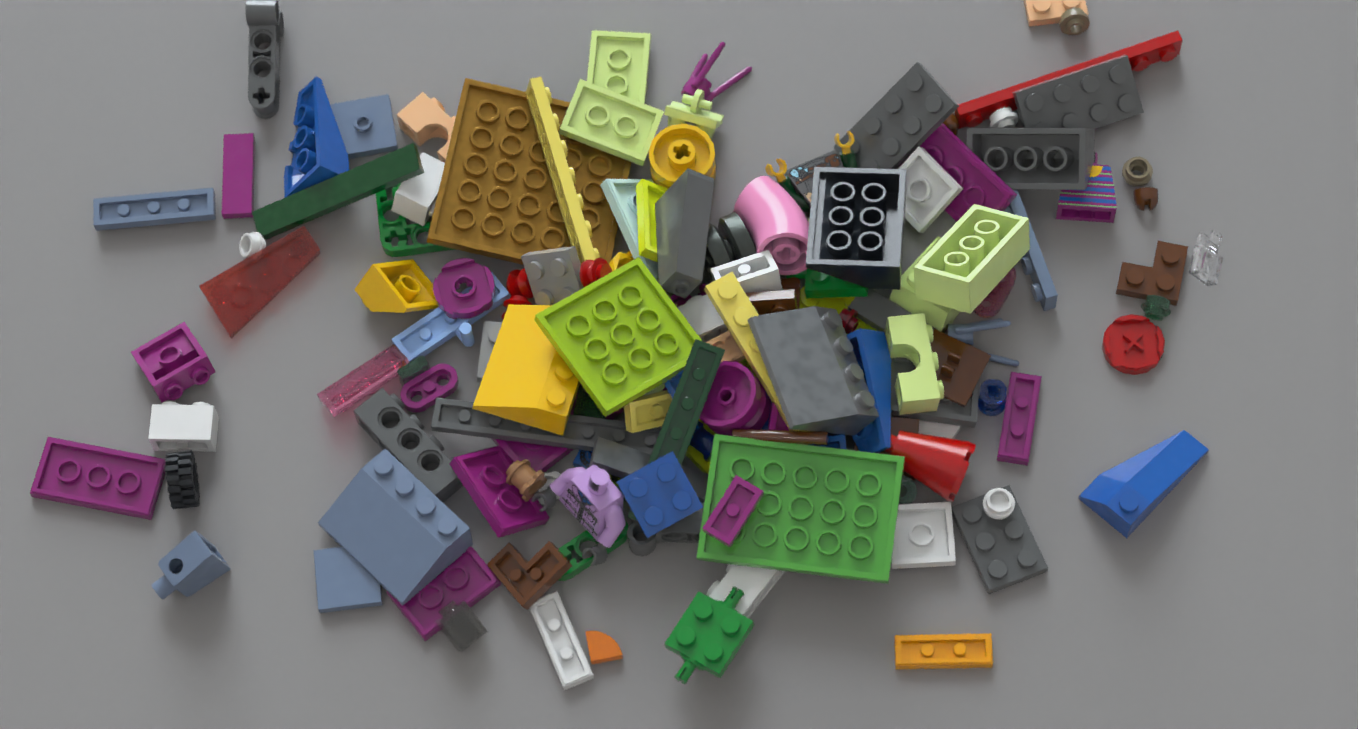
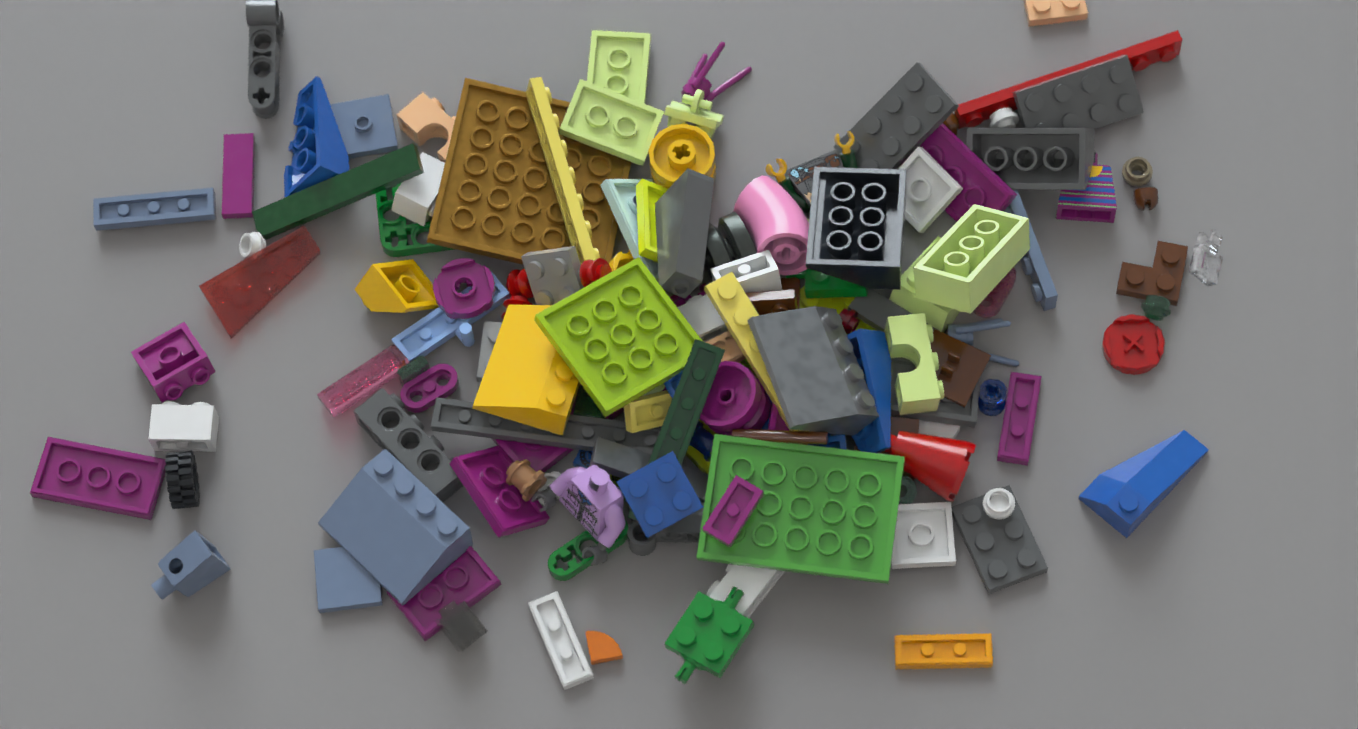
(530, 578): reddish brown plate -> none
(1074, 21): dark tan plate -> none

